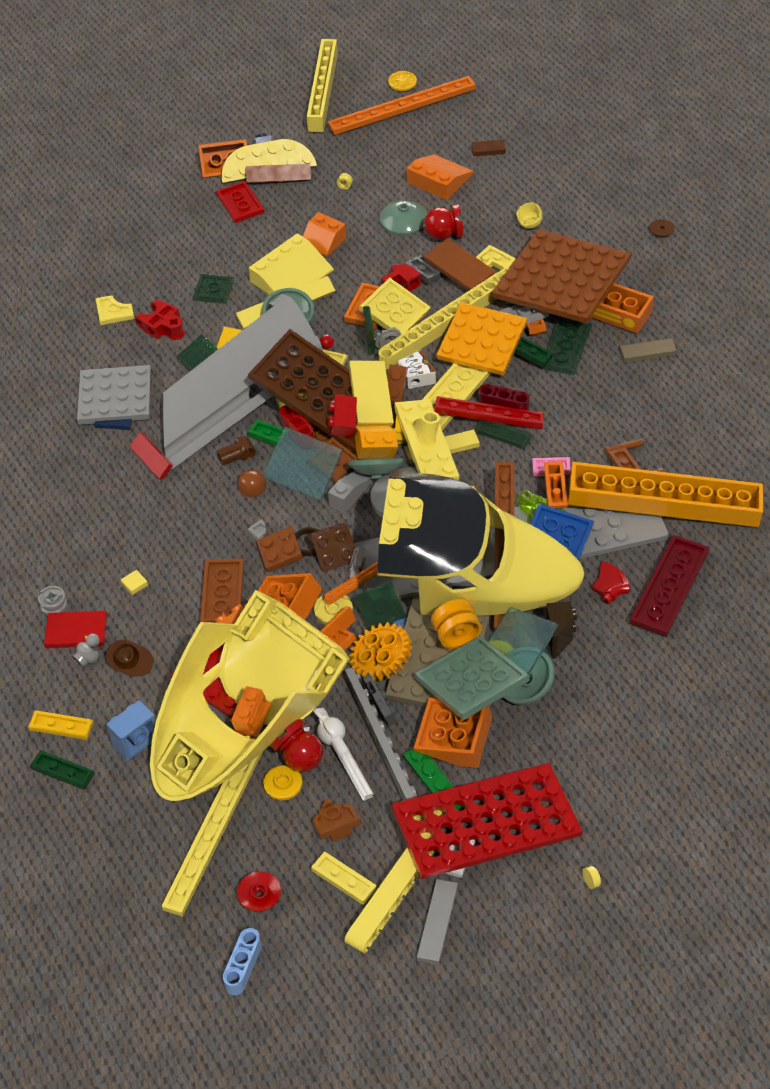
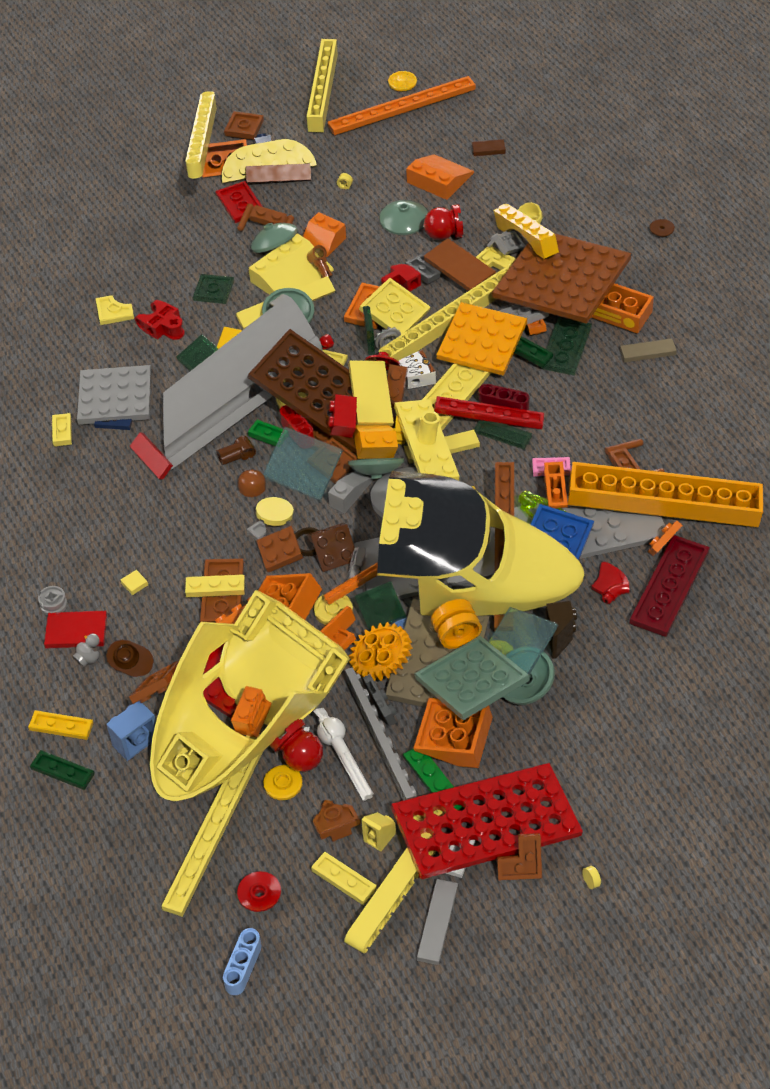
(62, 429): none -> light yellow plate
(155, 682): none -> dark orange plate
(201, 135): none -> light yellow beam
(215, 586): none -> light yellow plate
(244, 125): none -> dark orange plate
(263, 216): none -> dark orange plate
(273, 236): none -> sand green dish
(274, 511): none -> light yellow tile
(319, 262): none -> dark orange pin
(378, 830): none -> light yellow slope
(383, 356): none -> red dish
(507, 242): none -> light grey bracket
(527, 864): none -> dark orange plate
(539, 237): none -> yellow arch
(668, 531): none -> orange plate

